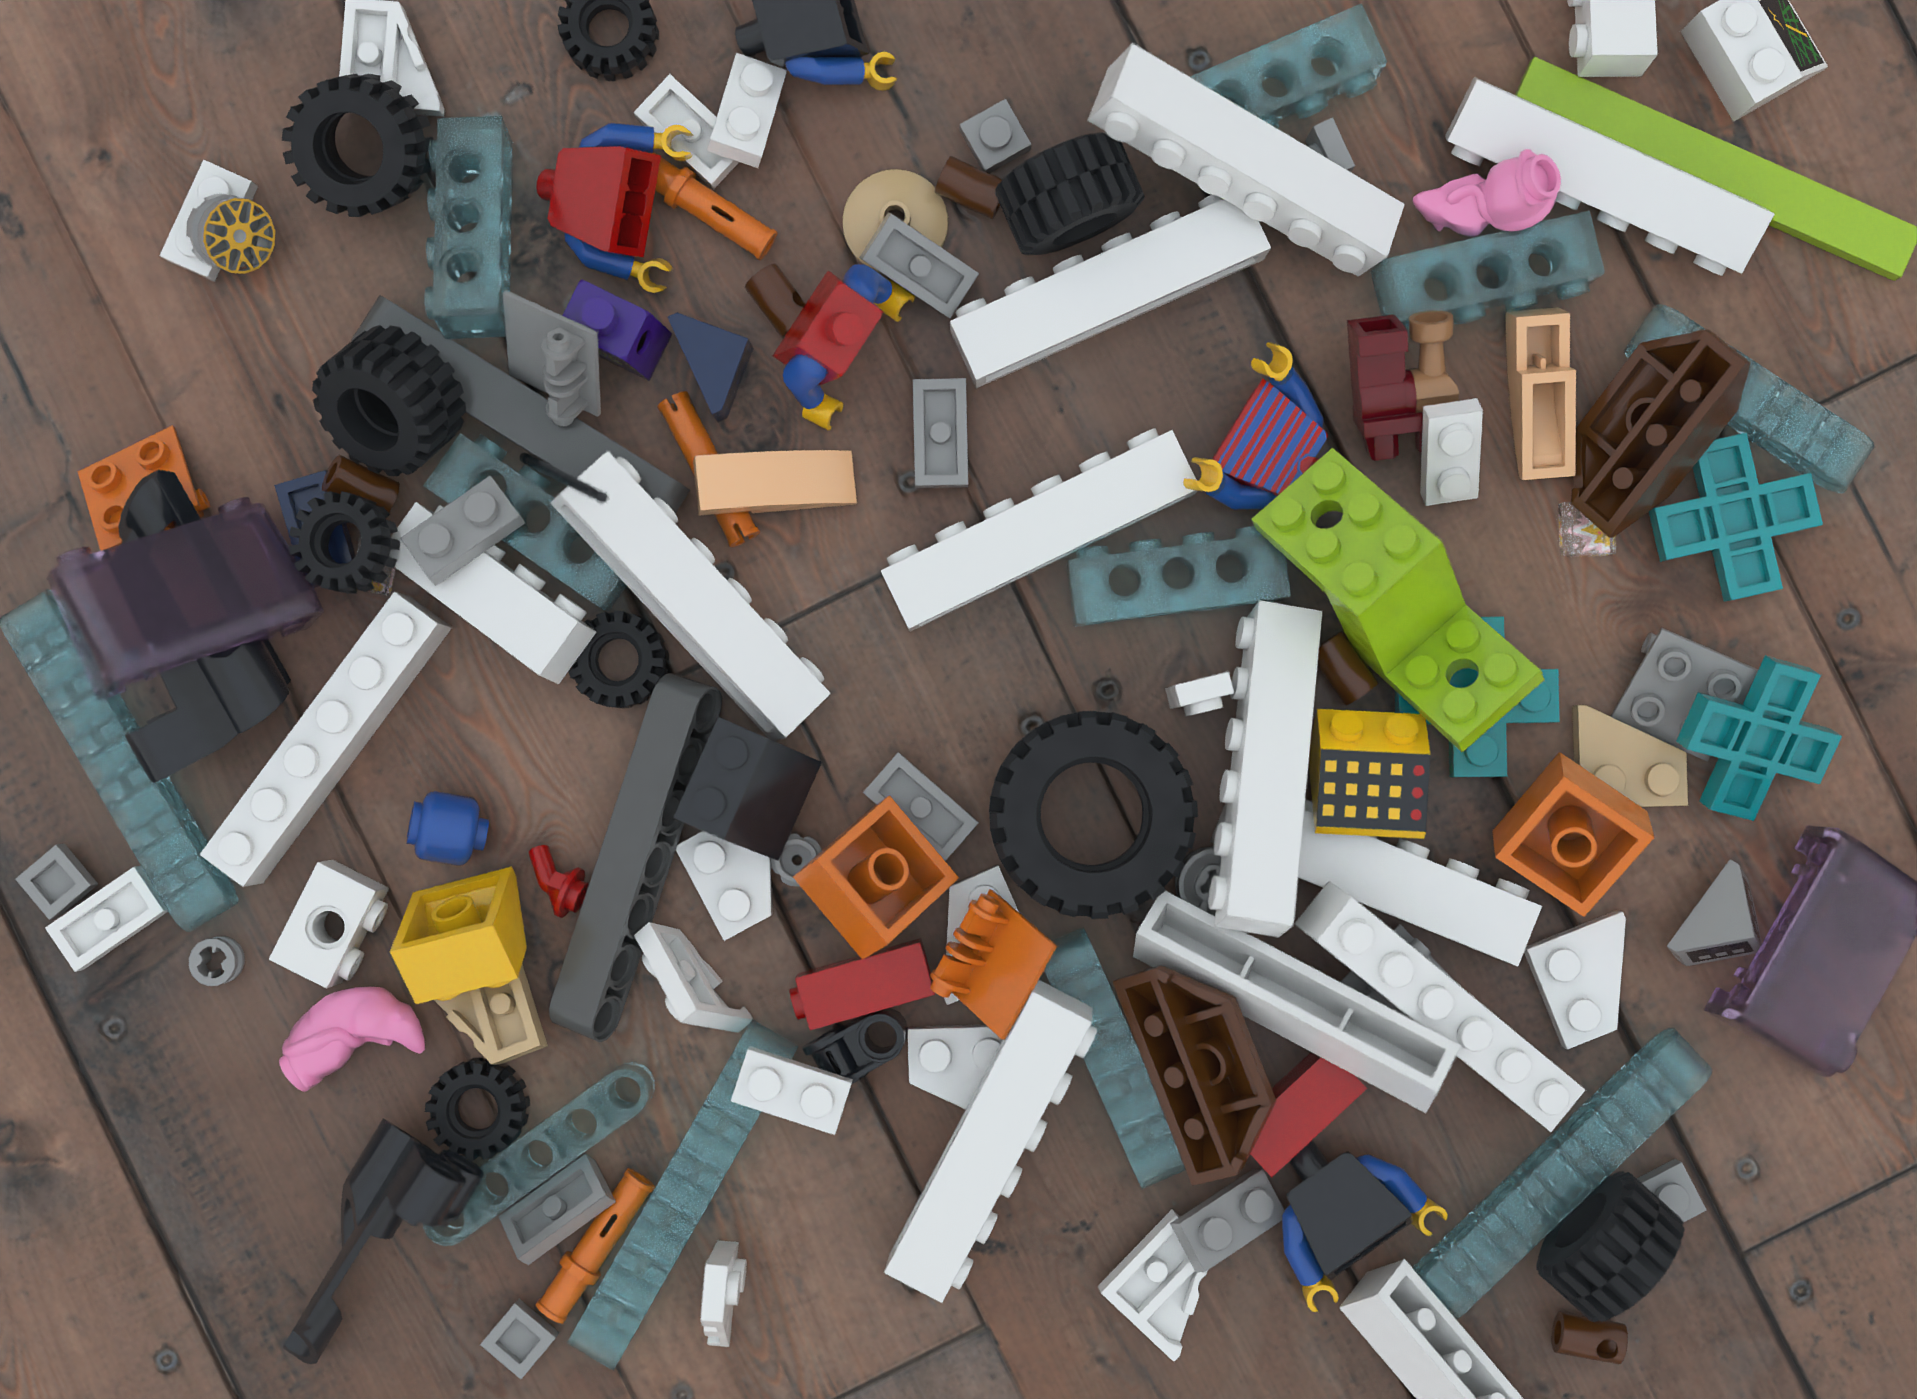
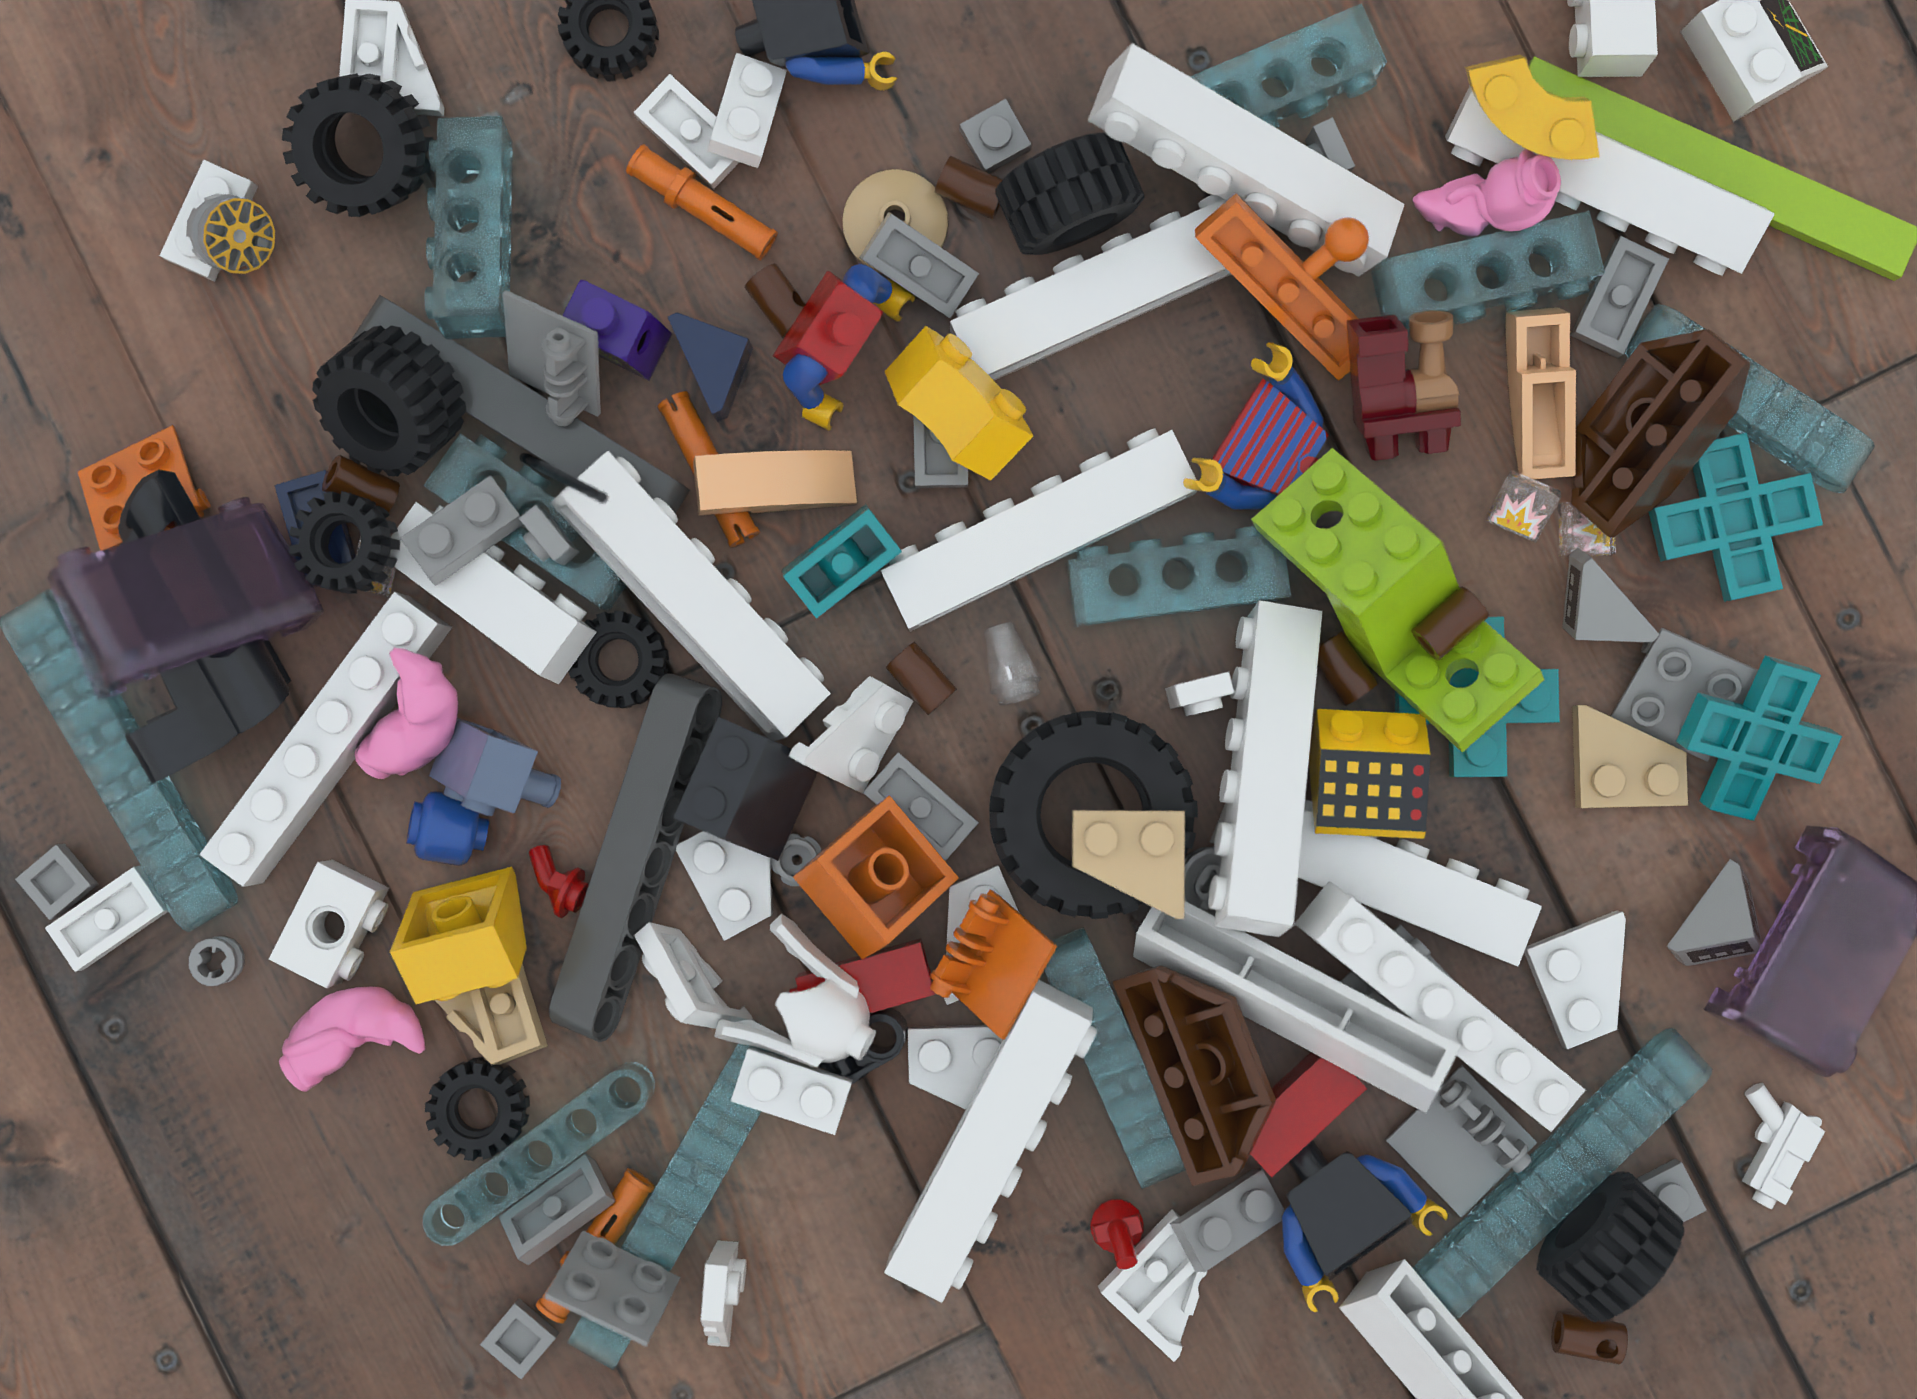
(389, 1183): black panel -> none
(420, 725): none -> bright pink animal
(491, 771): none -> sand blue brick
(546, 537): none -> light grey plate
(607, 196): red torso -> none
(613, 1288): none -> light grey hinge
(821, 1021): none -> white piece
(841, 561): none -> teal brick
(856, 735): none -> white wing
(921, 678): none -> reddish brown piece
(959, 402): none -> yellow brick
(1010, 666): none -> clear cone
(1117, 1229): none -> red plate
(1134, 853): none -> tan wing
(1285, 282): none -> orange plate
(1450, 623): none -> reddish brown piece
(1451, 451): white plate -> none
(1462, 1142): none -> light grey hinge
(1523, 506): none -> tile
(1530, 114): none -> yellow brick
(1572, 834): orange brick -> none
(1598, 608): none -> light grey slope
(1619, 297): none -> light grey plate
(1786, 1141): none -> white piece

